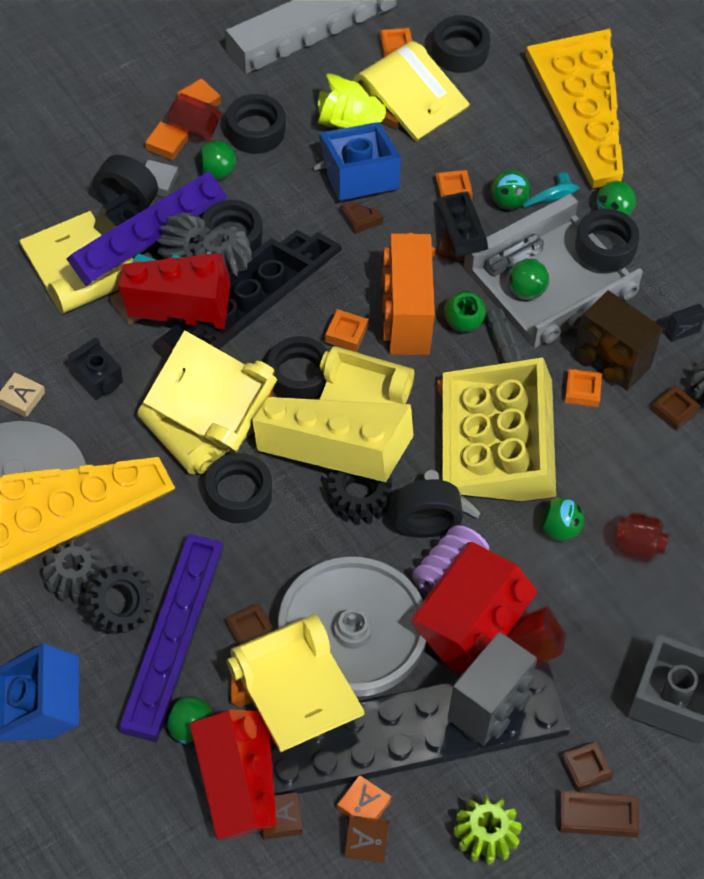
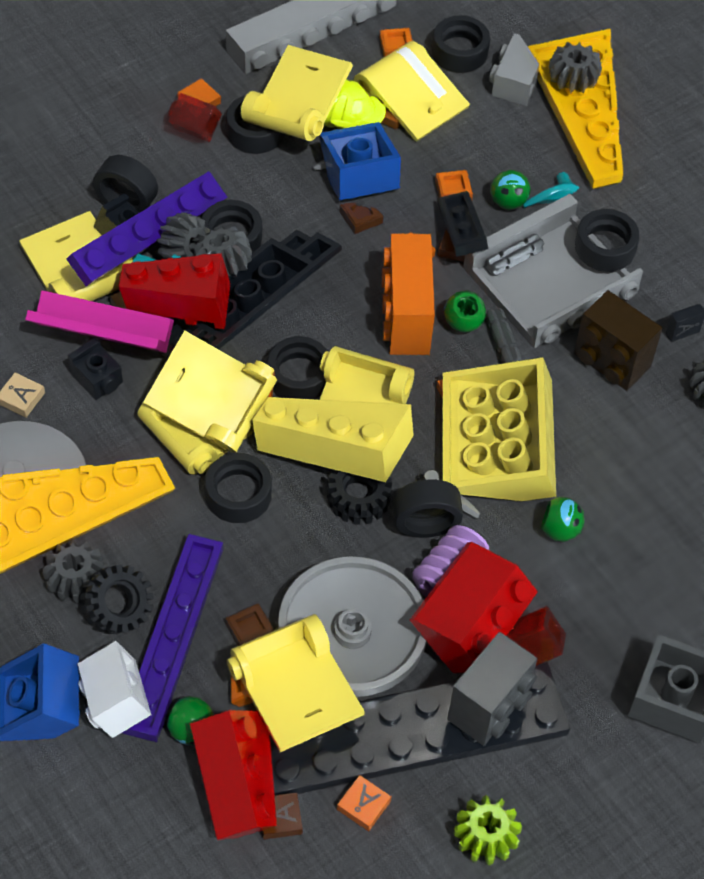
(102, 321): none -> dark pink fence
(113, 690): none -> white brick
(165, 176): light grey tile -> none
(166, 140): orange tile -> none
(218, 159): green piece -> none
(297, 94): none -> light yellow door
(346, 330): orange plate -> none
(366, 838): reddish brown tile -> none
(516, 74): none -> light grey slope
(528, 279): green piece -> none
(575, 67): none -> dark grey gear
(583, 388): orange tile -> none
(586, 766): reddish brown tile -> none
(599, 814): reddish brown tile -> none
(616, 196): green piece -> none
(641, 537): clear red head -> none
(675, 407): reddish brown tile -> none

